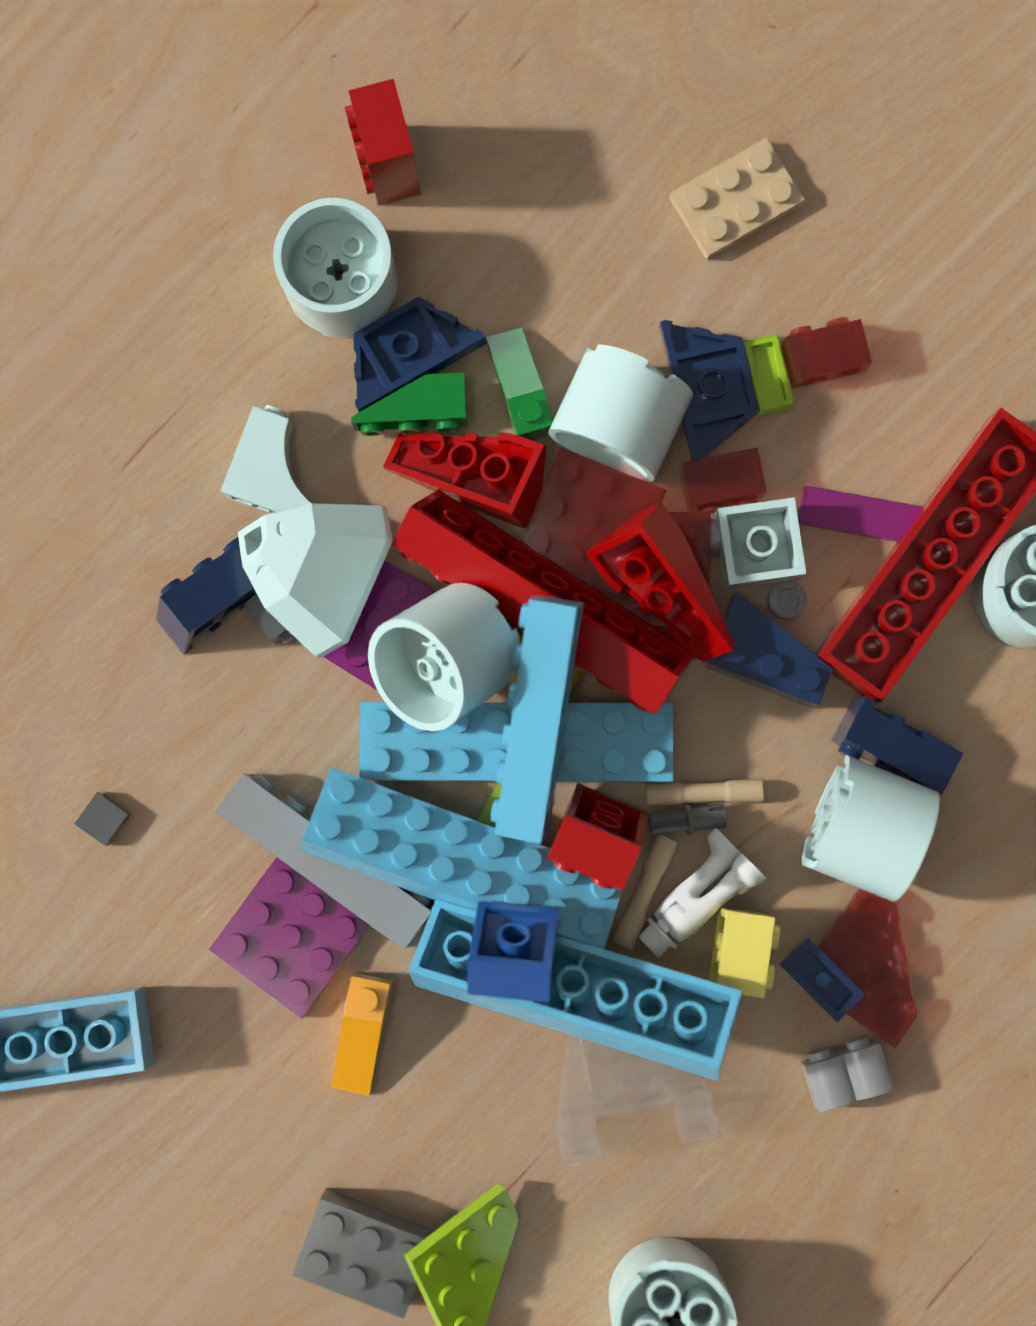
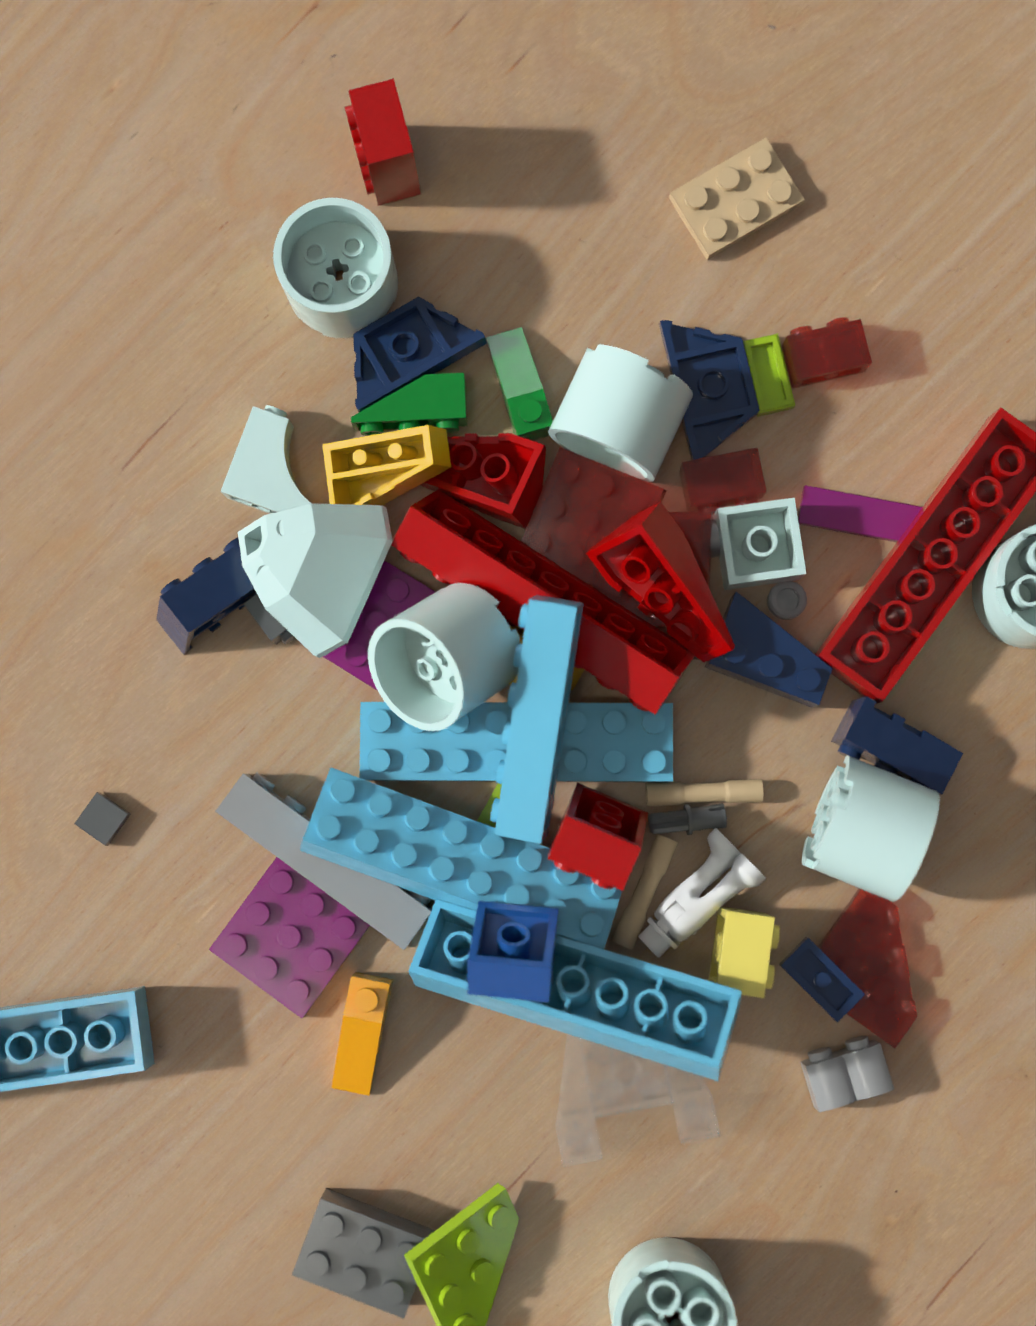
(384, 464): none -> yellow wedge

